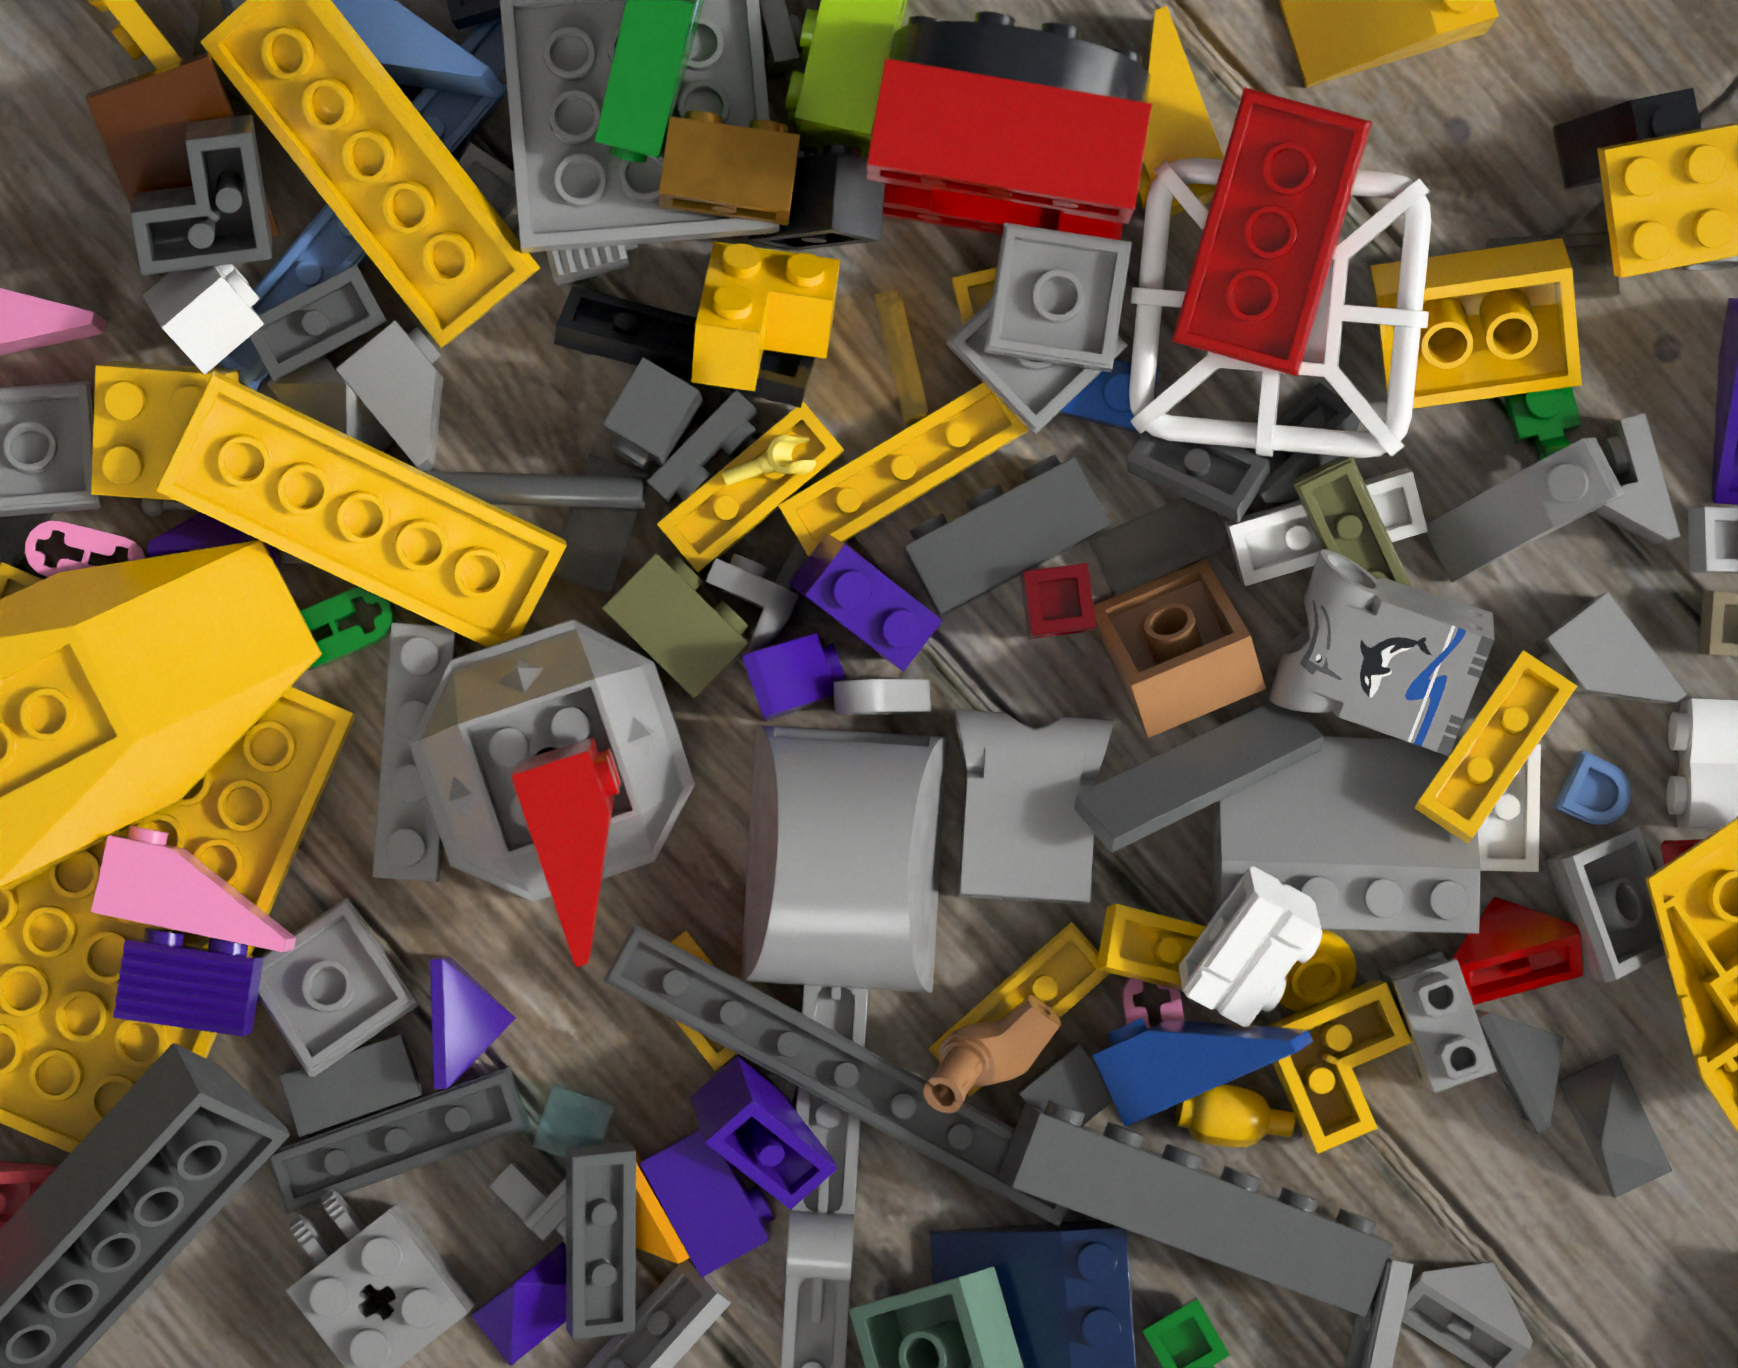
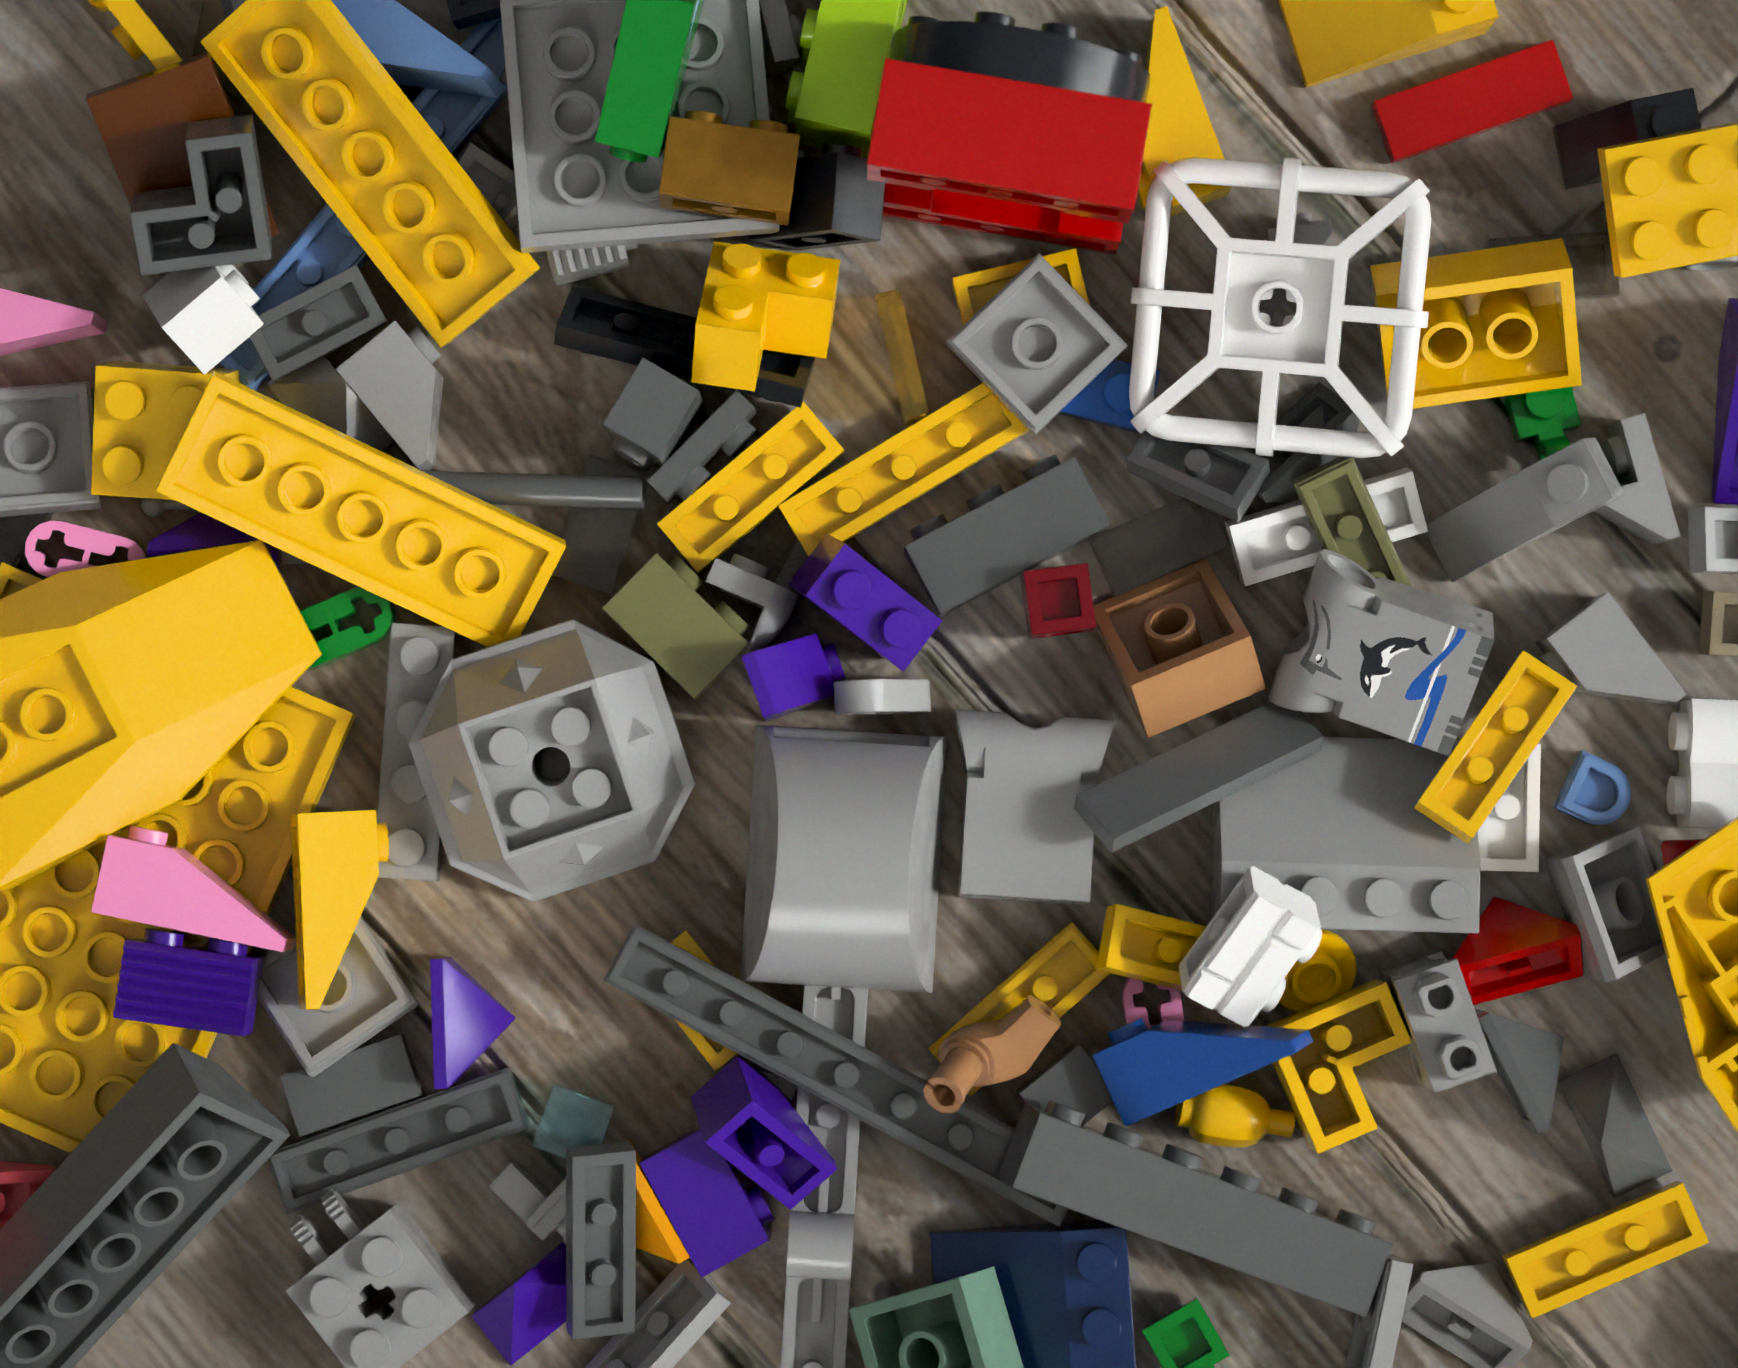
(332, 879): none -> yellow slope
(569, 818): red slope -> none
(777, 459): light yellow hand -> none
(1057, 297): light grey tile -> none
(1271, 231): red tile -> none
(1472, 101): none -> red tile
(1605, 1249): none -> yellow plate

